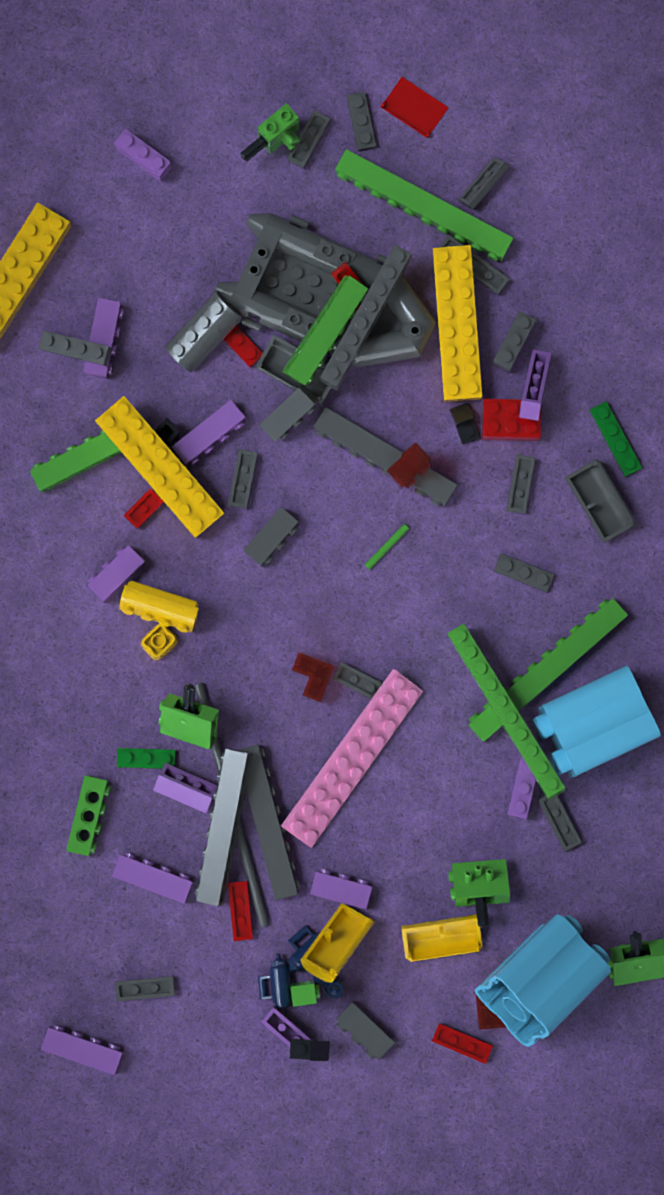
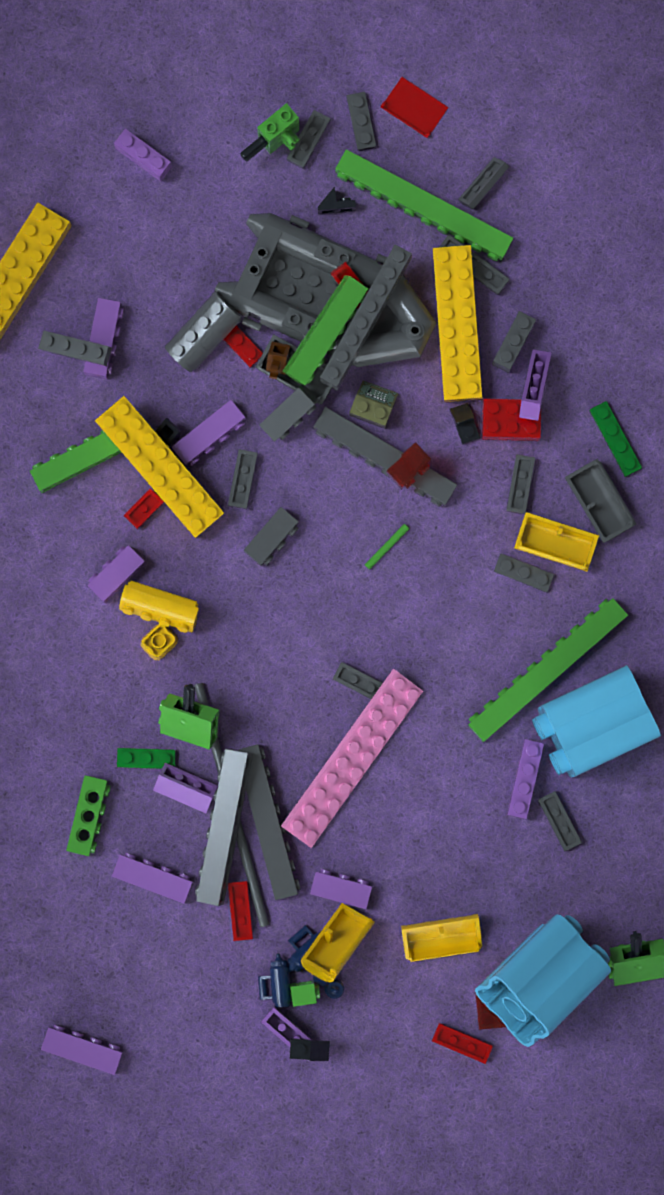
(144, 988): dark grey plate -> none
(277, 359): none -> reddish brown brick
(318, 674): clear red brick -> none
(330, 205): none -> black slope
(364, 1031): dark grey brick -> none
(373, 404): none -> olive slope
(479, 885): bright green piece -> none
(506, 712): bright green brick -> none
(556, 541): none -> yellow container

